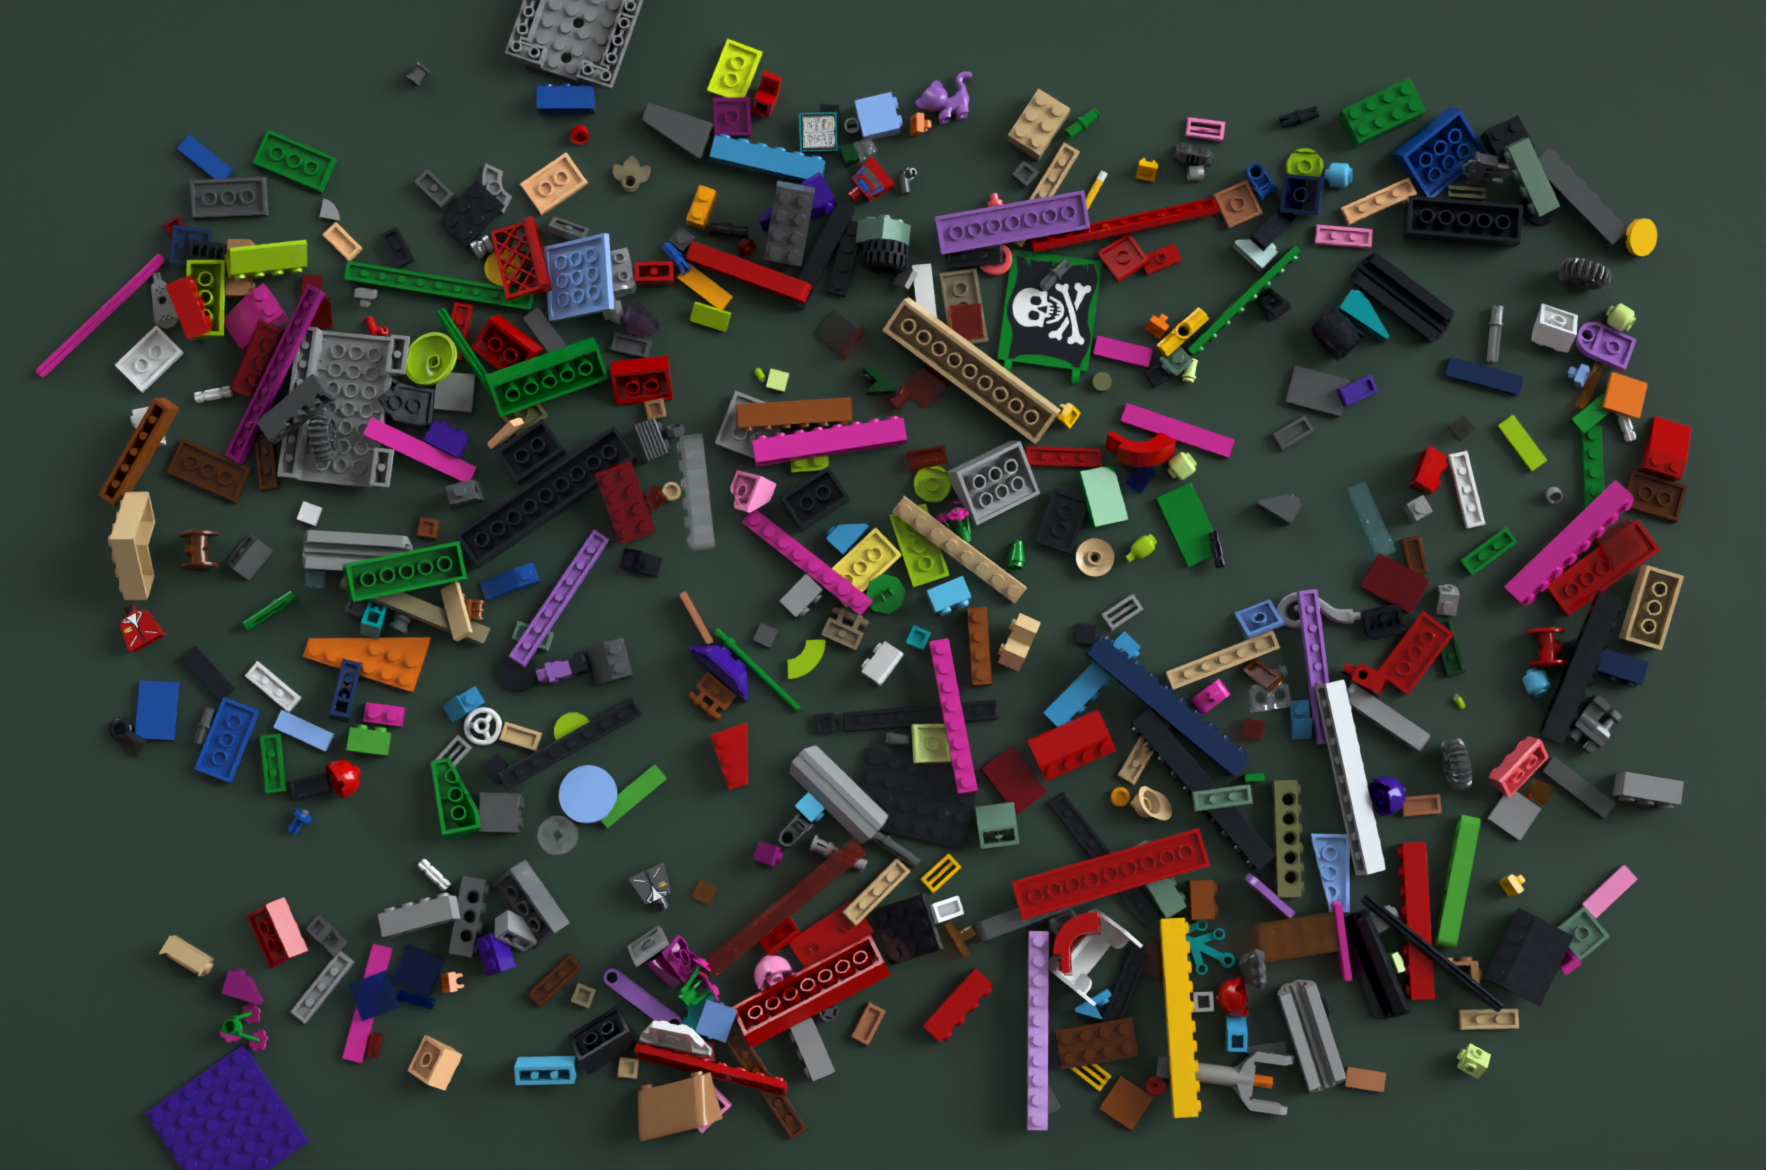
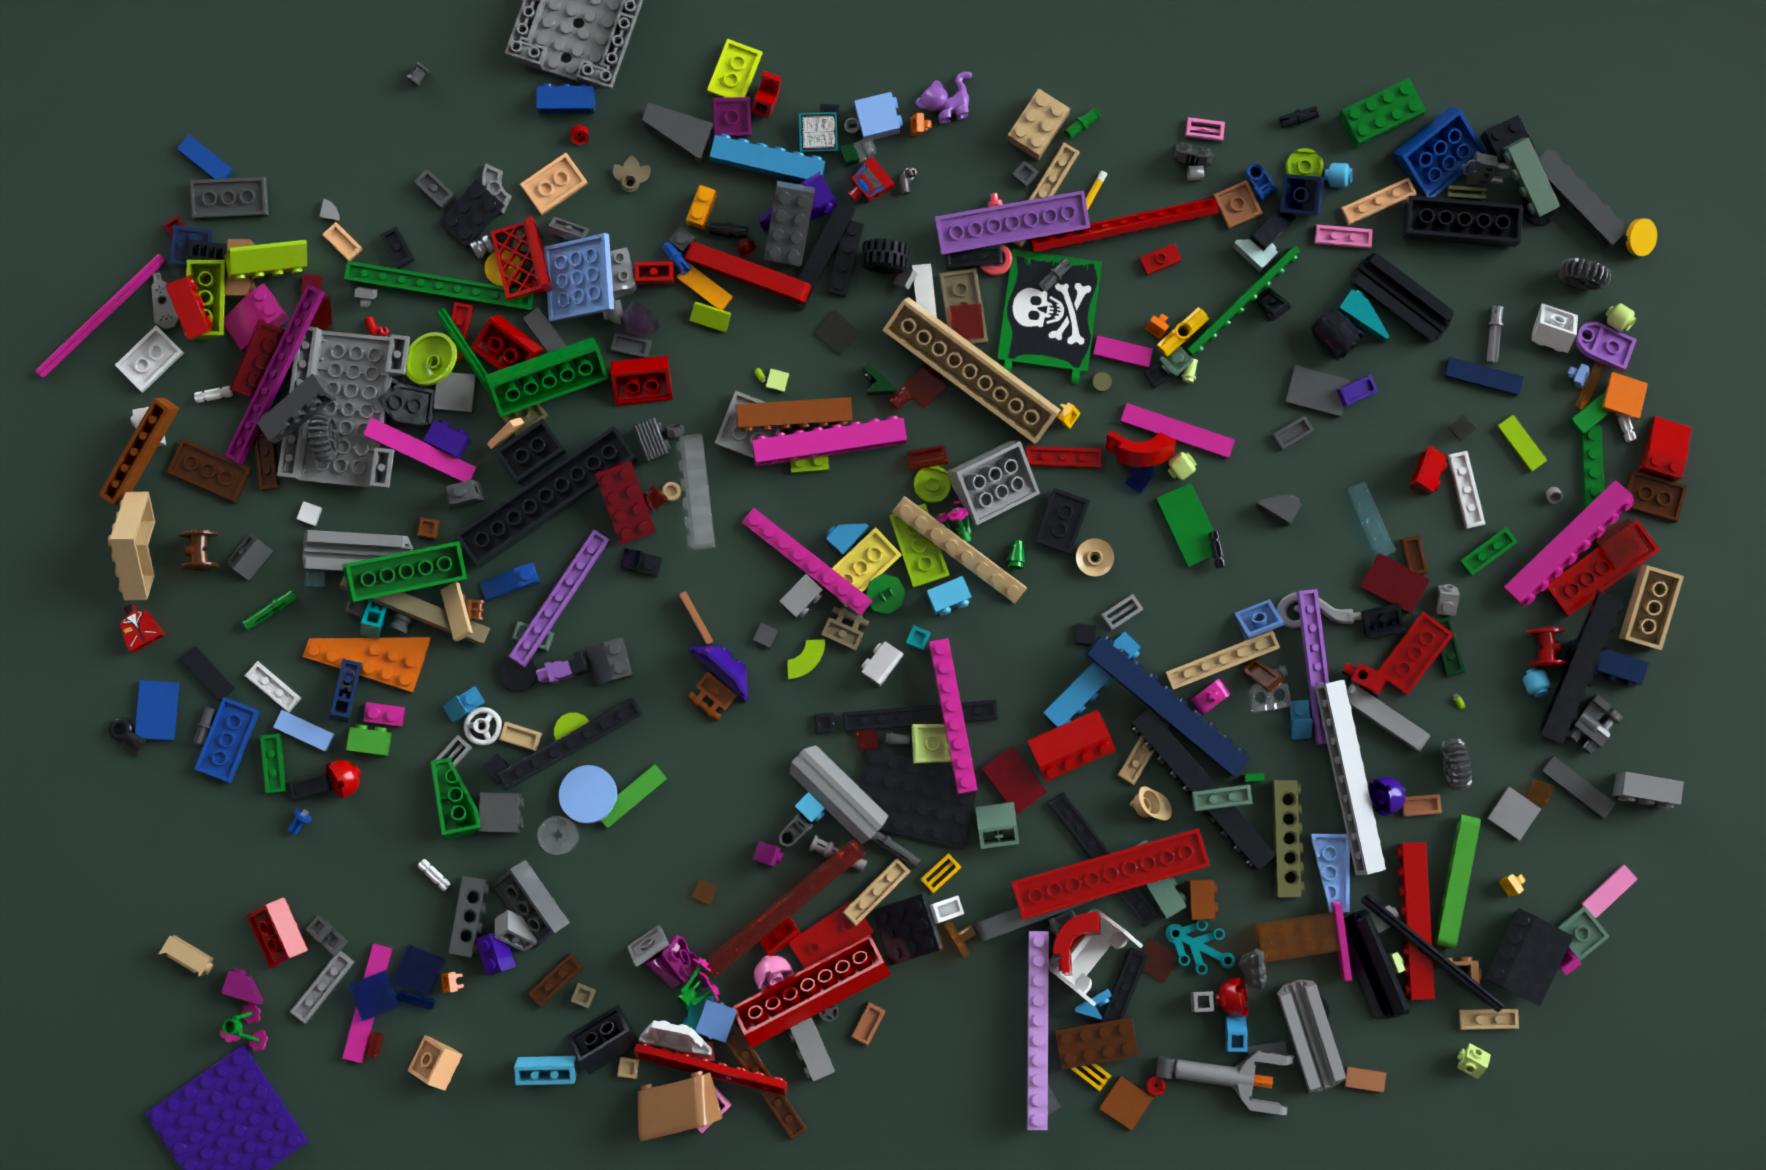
(294, 161): green tile -> none
(419, 916): light grey brick -> none
(640, 998): medium lavender piece -> none
(653, 886): dark grey torso -> none
(655, 409): medium nougat tile -> none
(730, 644): green bar -> none
(732, 754): red wedge -> none
(751, 491): bright pink slope -> none
(815, 499): black brick -> none
(853, 342): clear red piece -> none
(867, 739): none -> clear red tile
(882, 228): sand green brick -> none
(955, 1007): red brick -> none
(979, 646): dark orange brick -> none
(1019, 642): tan brick -> none
(1103, 496): tile -> none
(1120, 797): light orange tile -> none
(1123, 257): red tile -> none
(1141, 548): lime plant -> none
(1147, 170): yellow tile -> none
(1178, 1018): yellow brick -> none
(1252, 728): clear red plate -> none
(1269, 896): medium lavender tile -> none
(1417, 509): light grey brick -> none
(1518, 766): coral slope -> none

